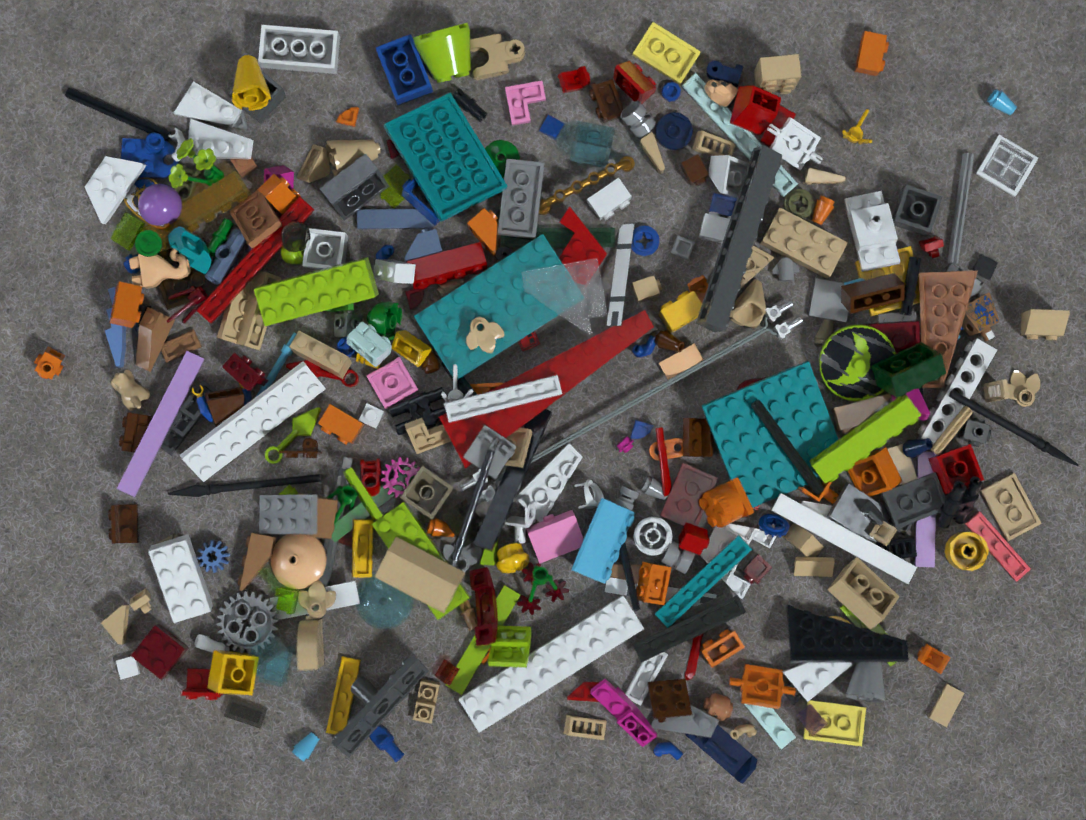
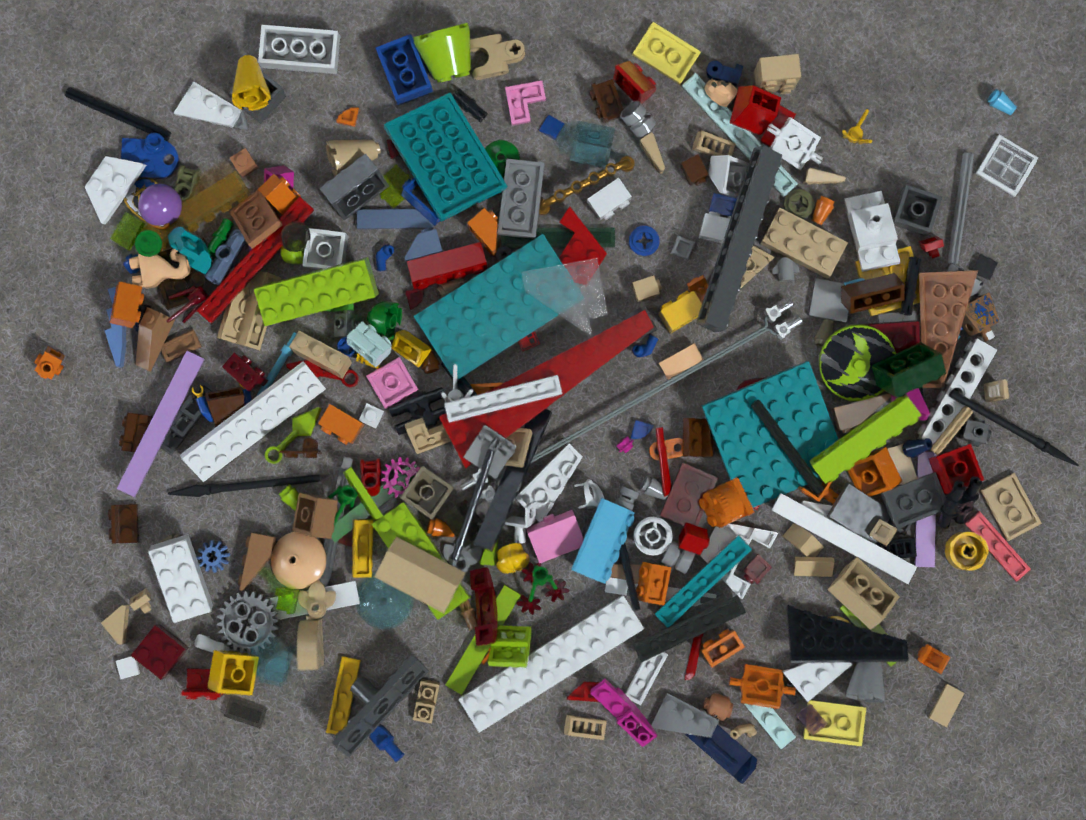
(130, 391): tan animal -> none
(179, 138): white piece -> none
(203, 160): lime plant -> none
(223, 143): white wing -> none
(288, 514): light grey plate -> none
(306, 746): medium azure cone -> none
(315, 166): tan slope -> none
(394, 271): white brick -> none
(447, 672): clear red tile -> none
(483, 338): tan plate -> none
(574, 79): red bracket -> none
(620, 275): white sticker -> none
(667, 341): reddish brown cone -> none
(667, 748): blue arm -> none
(669, 699): reddish brown hinge -> none
(671, 91): blue tile -> none
(676, 136): dark blue tile -> none
(750, 306): tan hat -> none
(781, 525): blue gear -> none
(871, 53): orange brick -> none
(872, 513): dark grey slope -> none
(1021, 385): tan plate -> none
(1044, 323): tan slope -> none

